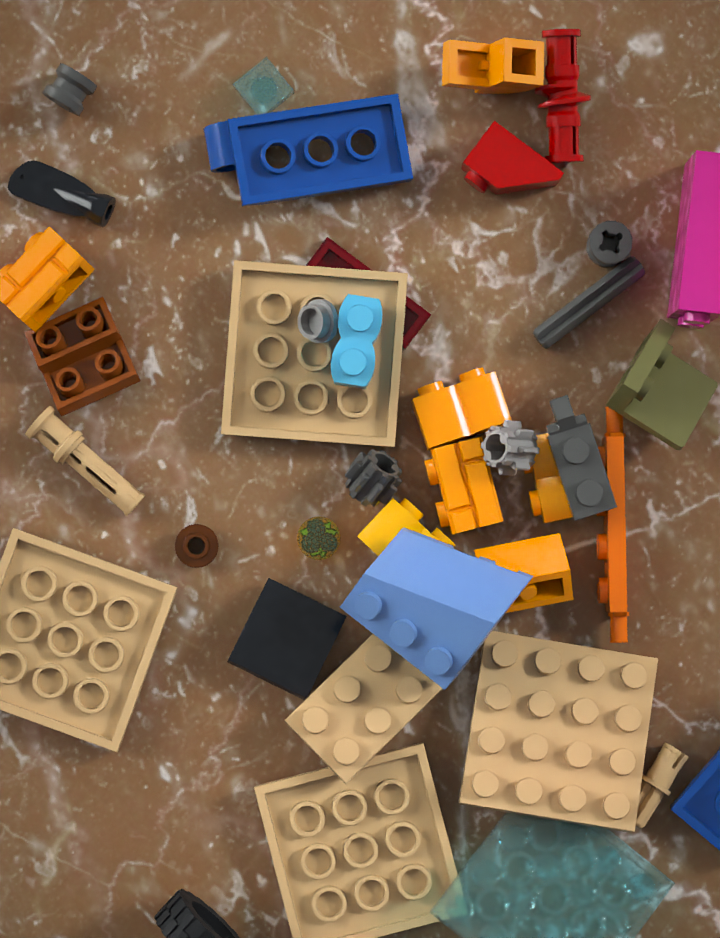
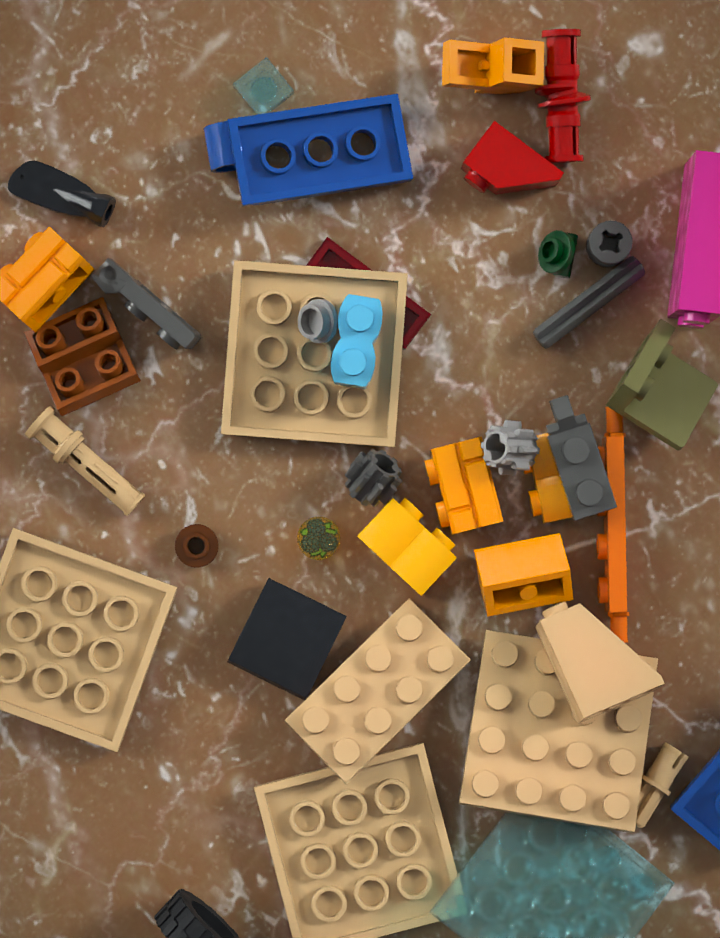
(69, 89): dark grey wheel -> none
(145, 304): none -> dark grey hinge
(433, 602): medium blue wedge -> none
(460, 409): light orange brick -> none
(558, 253): none -> dark green plate
(593, 662): none -> tan slope

